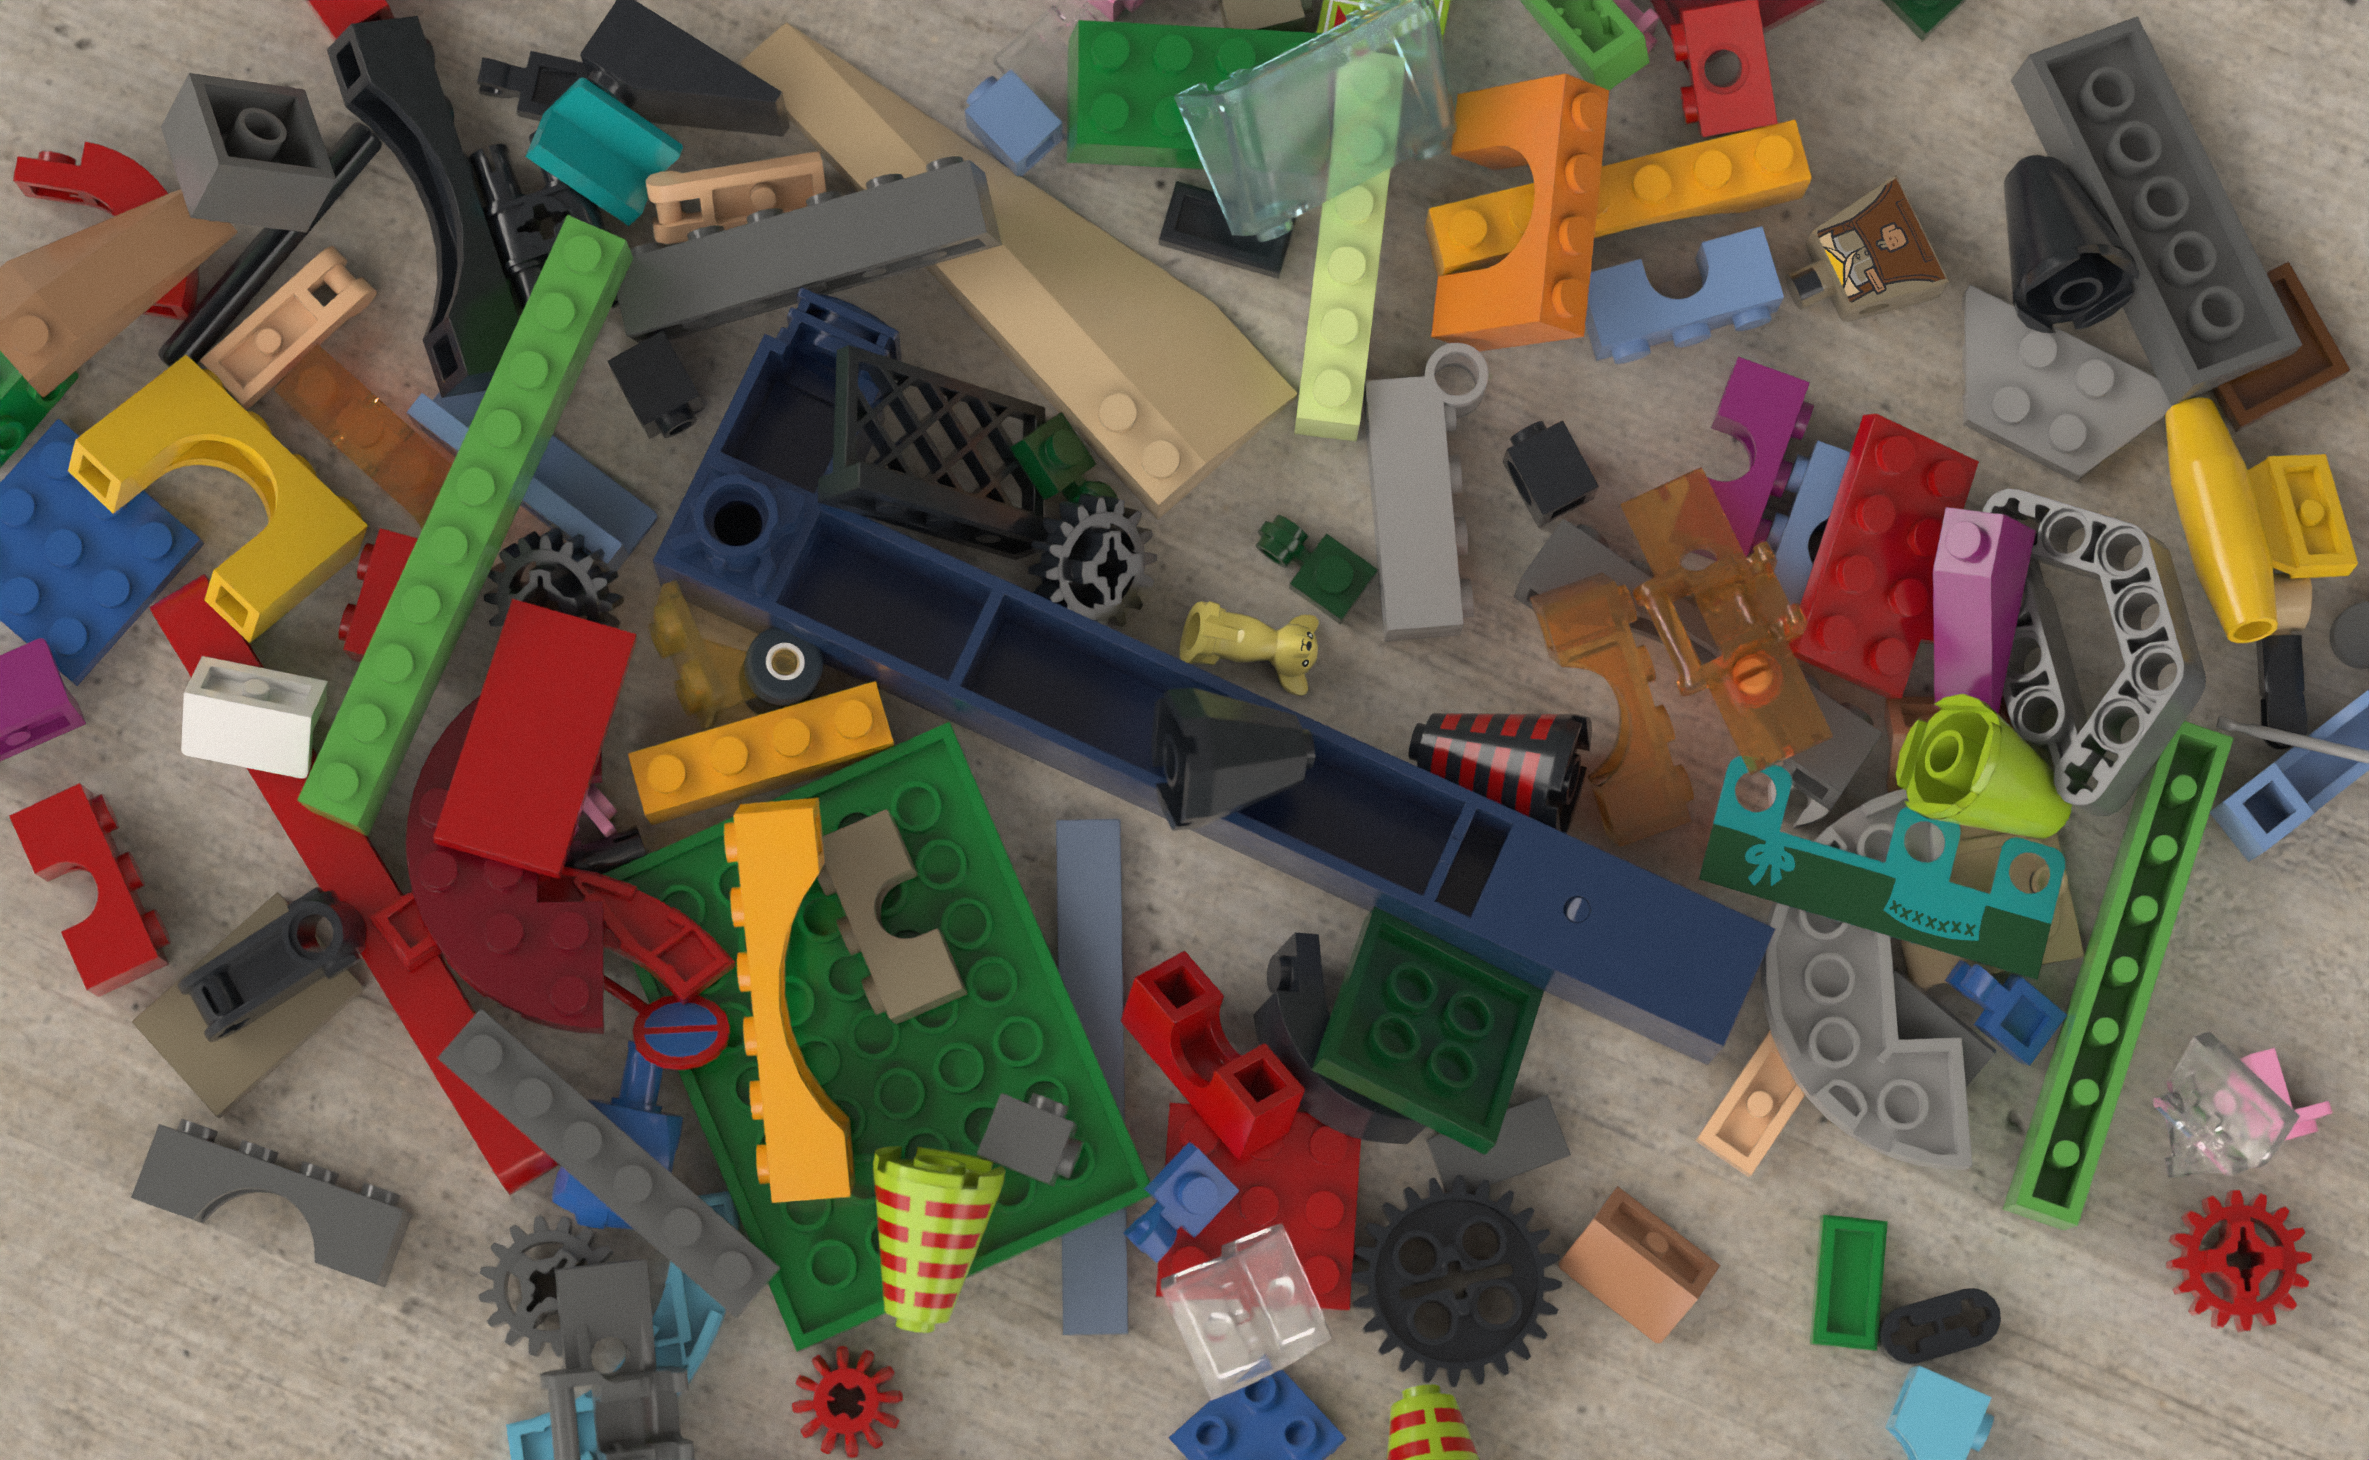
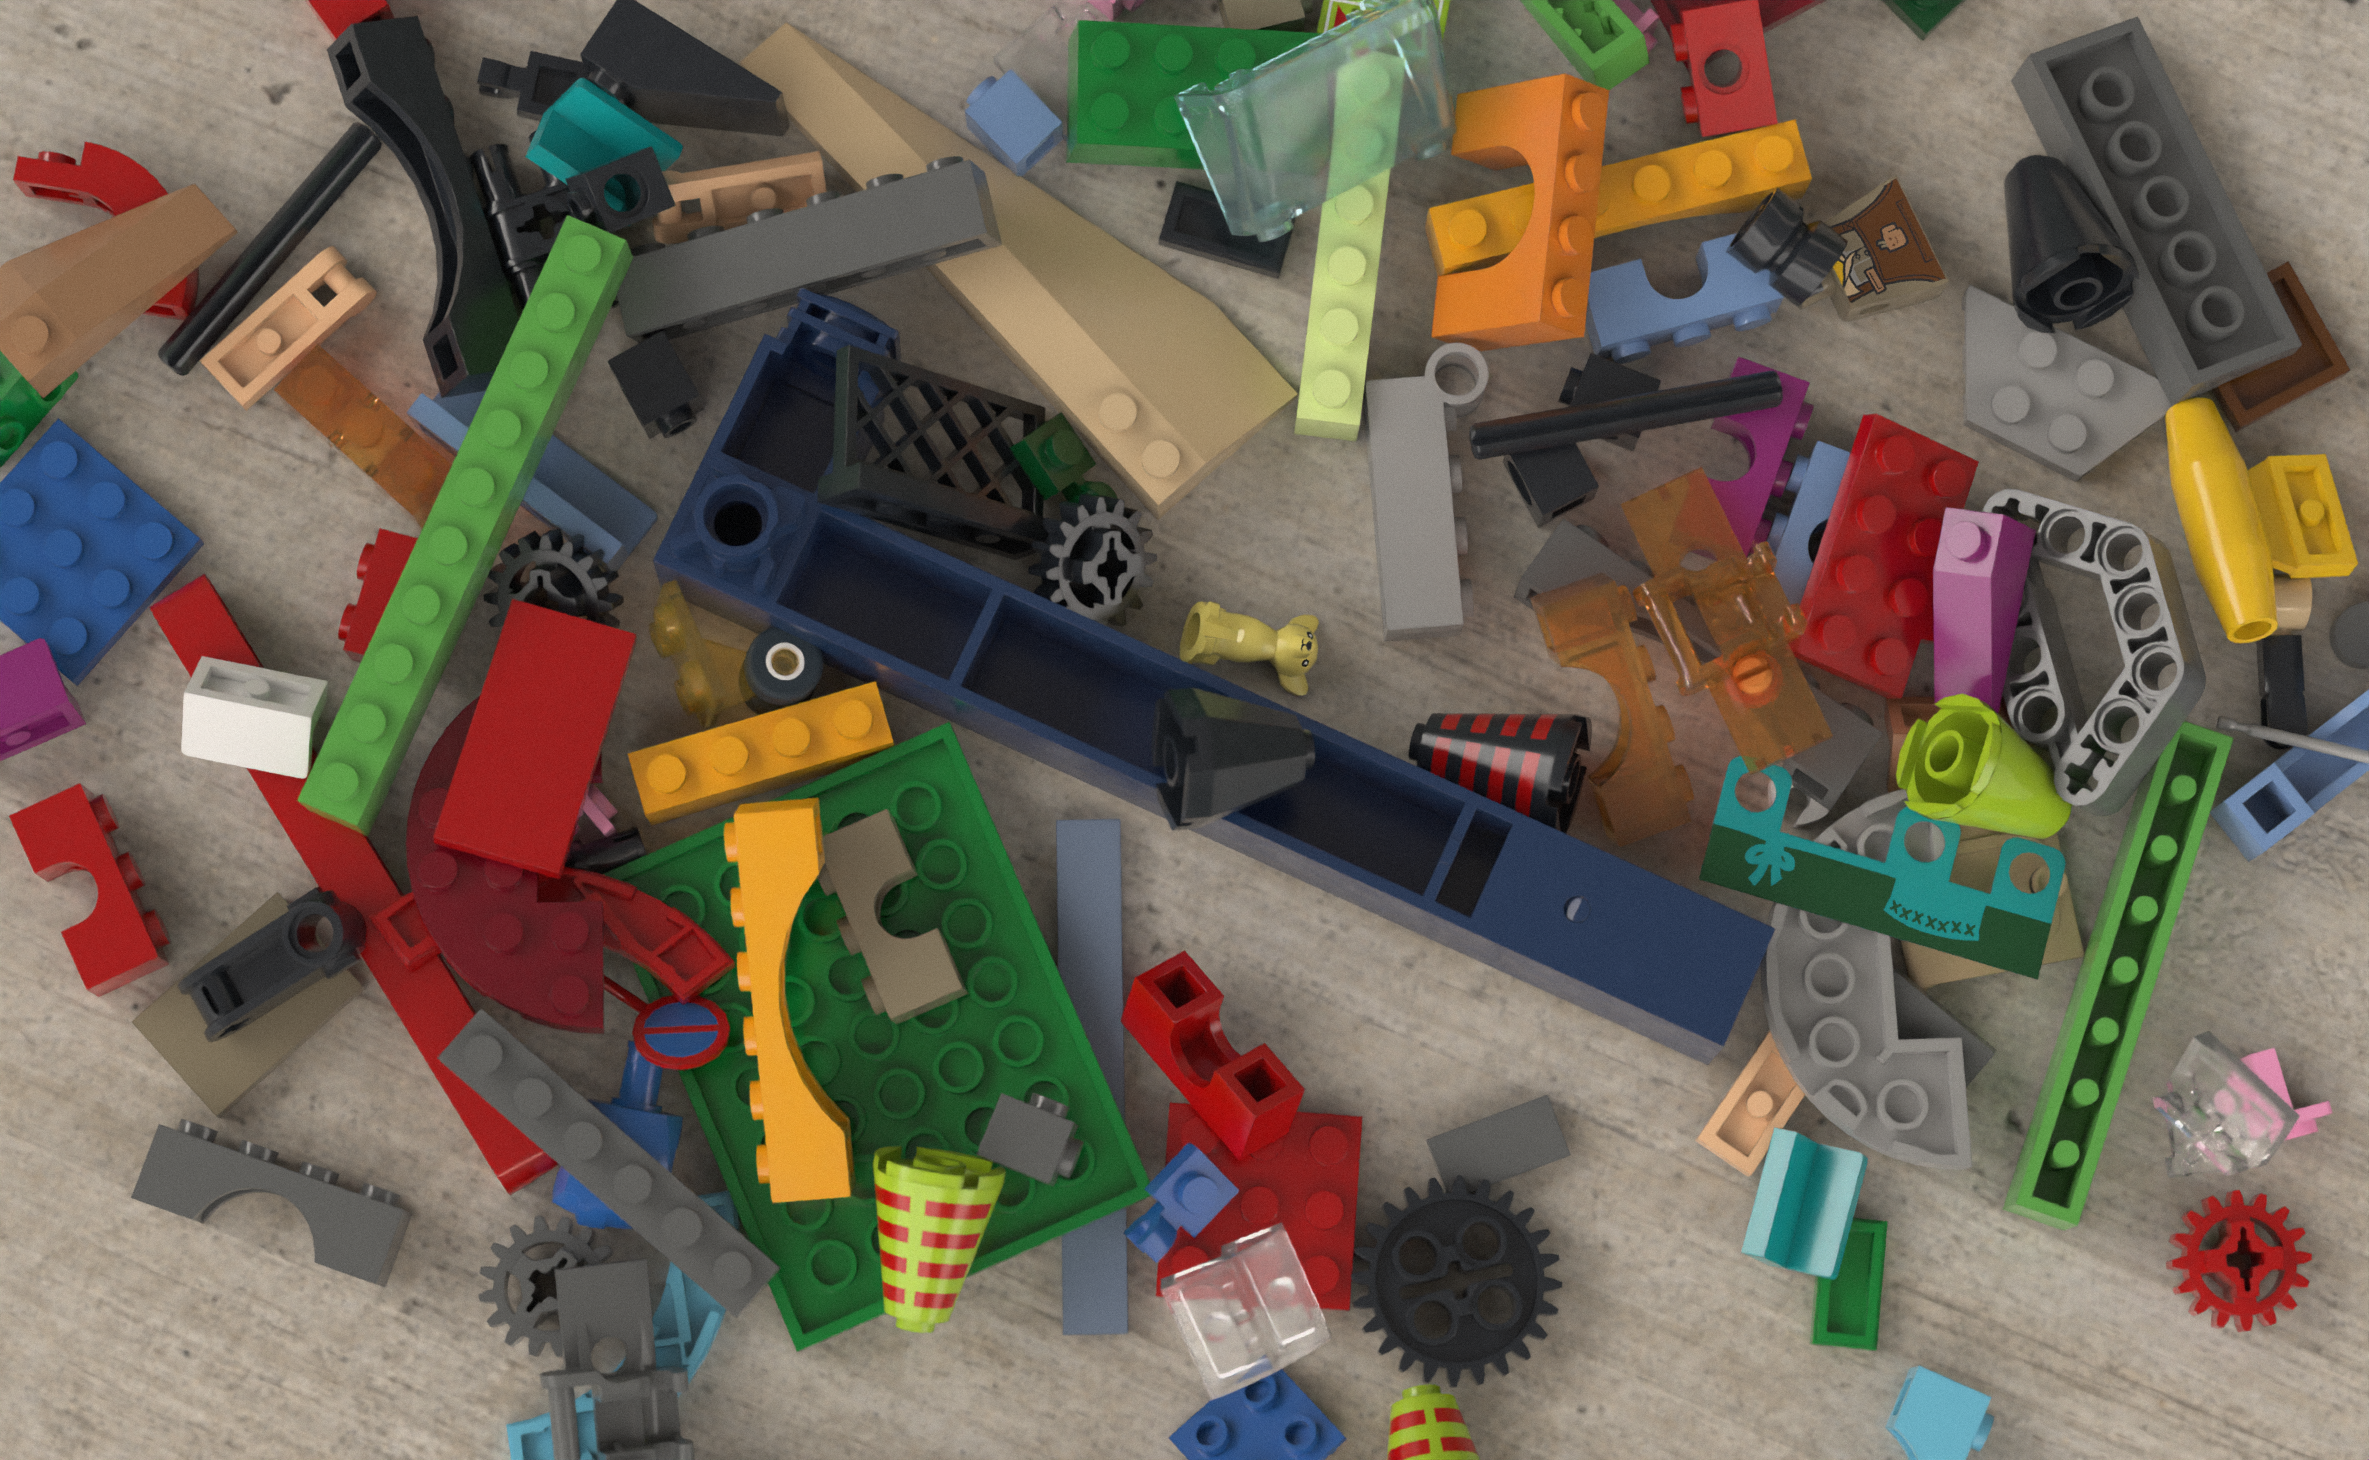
(192, 420): yellow arch -> none
(247, 153): dark grey brick -> none
(643, 186): none -> black brick
(843, 1423): red gear -> none
(1294, 1028): black arch -> none
(1328, 577): dark green plate -> none
(1429, 1031): dark green plate -> none
(1606, 381): none -> black brick
(1625, 415): none -> black axle
(1638, 1266): nougat panel -> none
(1790, 249): none -> black wheel
(1804, 1205): none -> teal panel
(1943, 1341): black beam -> none
(2013, 1013): blue plate -> none

